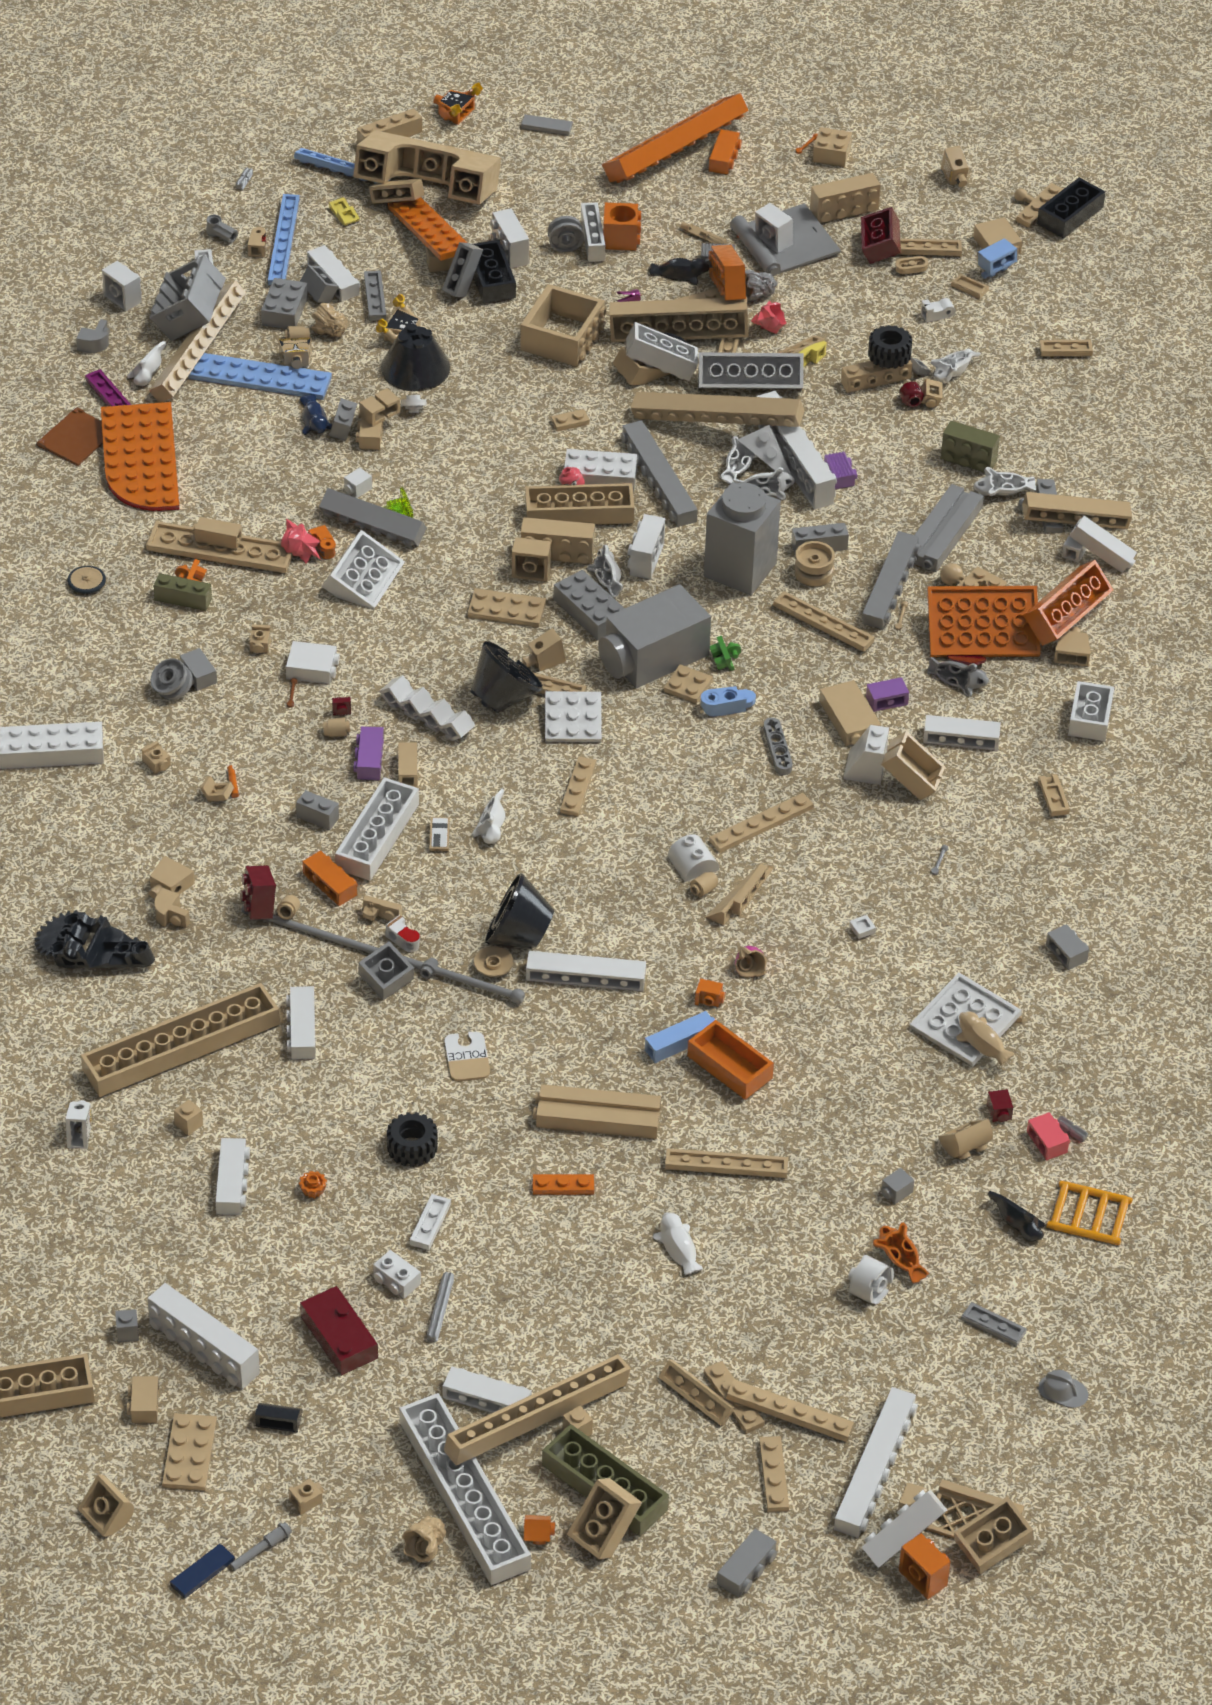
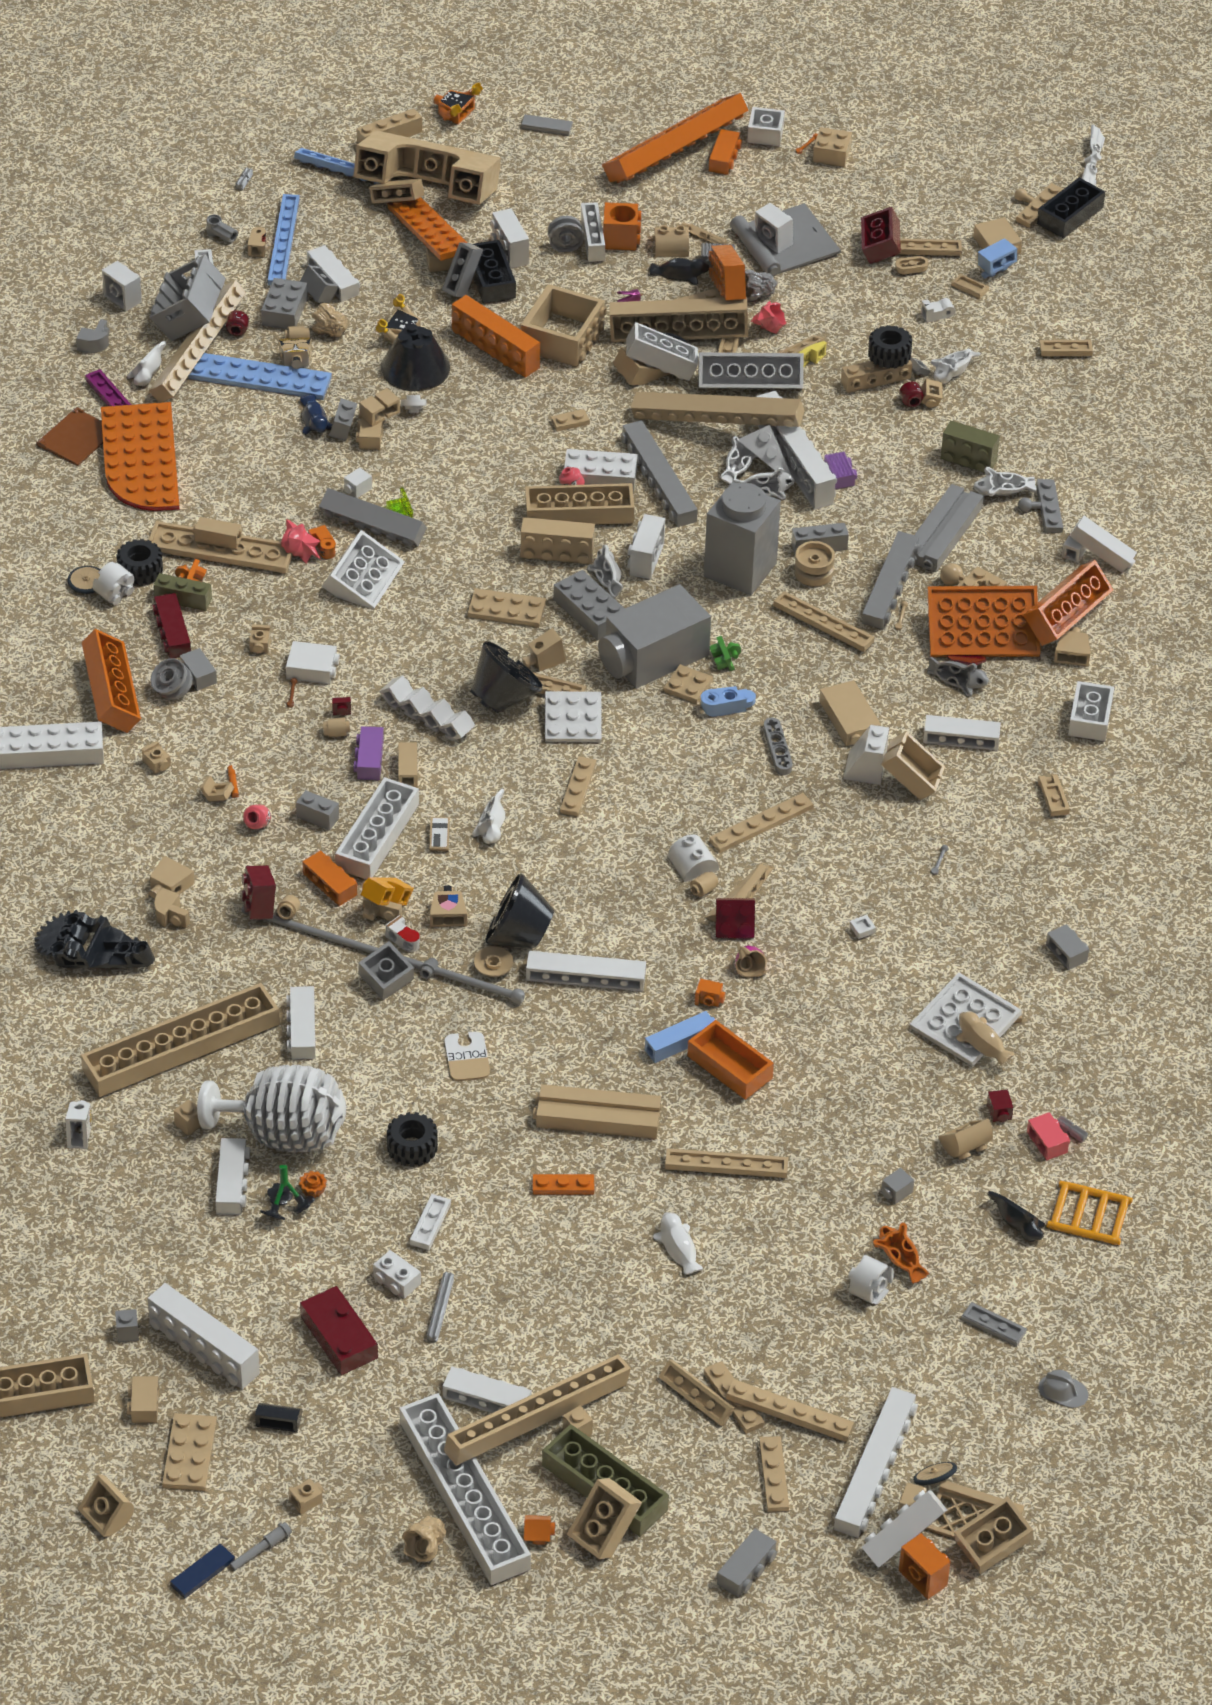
(111, 681): none -> orange brick
(114, 583): none -> white brick
(142, 560): none -> black tyre
(172, 625): none -> dark red brick
(237, 323): none -> dark red head
(257, 816): none -> coral head
(281, 1194): none -> black plant
(286, 1108): none -> white plant
(343, 211): light yellow slope -> none
(375, 295): light grey plate -> none
(386, 890): none -> light orange arch
(448, 908): none -> tan torso
(495, 336): none -> orange brick
(531, 559): tan brick -> none
(671, 241): none -> tan brick
(735, 918): none -> dark red plate
(766, 126): none -> white brick
(845, 197): tan brick -> none
(887, 694): medium lavender brick -> none
(935, 1473): none -> wheel
(955, 166): tan torso -> none
(1071, 509): tan brick -> none
(1096, 144): none -> white piece

